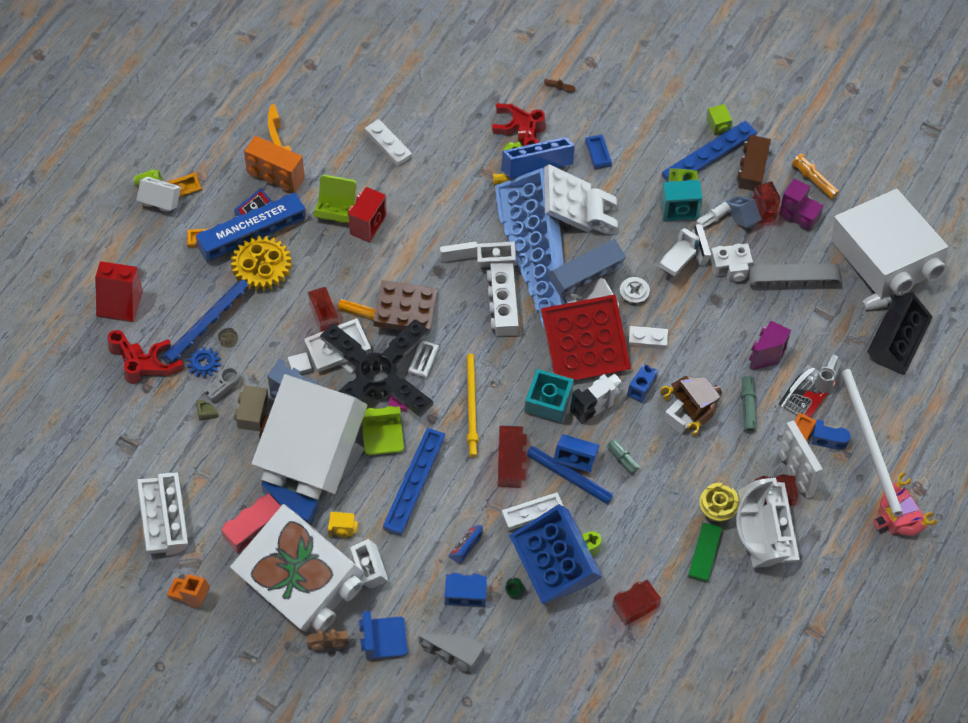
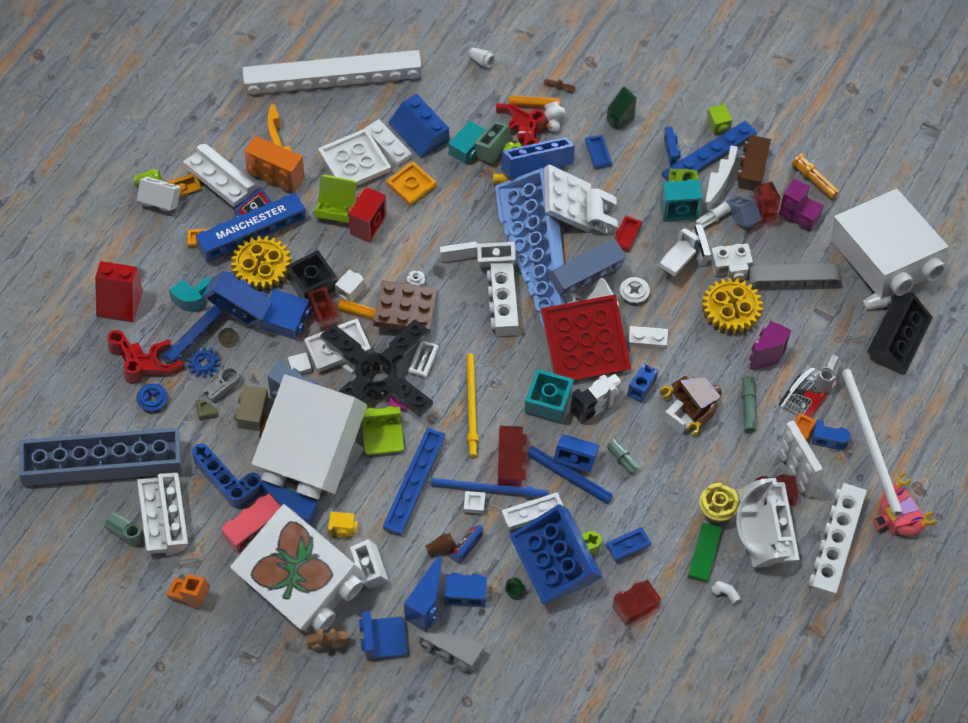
(100, 456): none -> sand blue brick
(124, 528): none -> sand green piece
(156, 391): none -> blue gear
(189, 297): none -> teal brick
(220, 175): none -> white brick
(222, 474): none -> blue beam
(237, 298): none -> blue brick
(286, 315): none -> blue piece
(311, 274): none -> black brick
(332, 72): none -> white brick
(349, 286): none -> white brick
(355, 157): none -> white plate
(411, 183): none -> light orange tile
(419, 126): none -> blue slope
(420, 281): none -> white plate
(422, 603): none -> blue slope
(442, 544): none -> reddish brown cone
(462, 145): none -> teal brick
(474, 502): none -> white plate
(482, 57): none -> white cone
(493, 141): none -> sand green brick
(528, 101): none -> light orange axle
(529, 491): none -> blue bar
(553, 113): none -> white animal
(622, 109): none -> dark green slope
(627, 233): none -> red tile
(628, 544): none -> blue plate
(671, 140): none -> blue plate
(719, 180): none -> white slope
(721, 587): none -> white arm
(747, 300): none -> yellow gear
(827, 587): none -> white brick

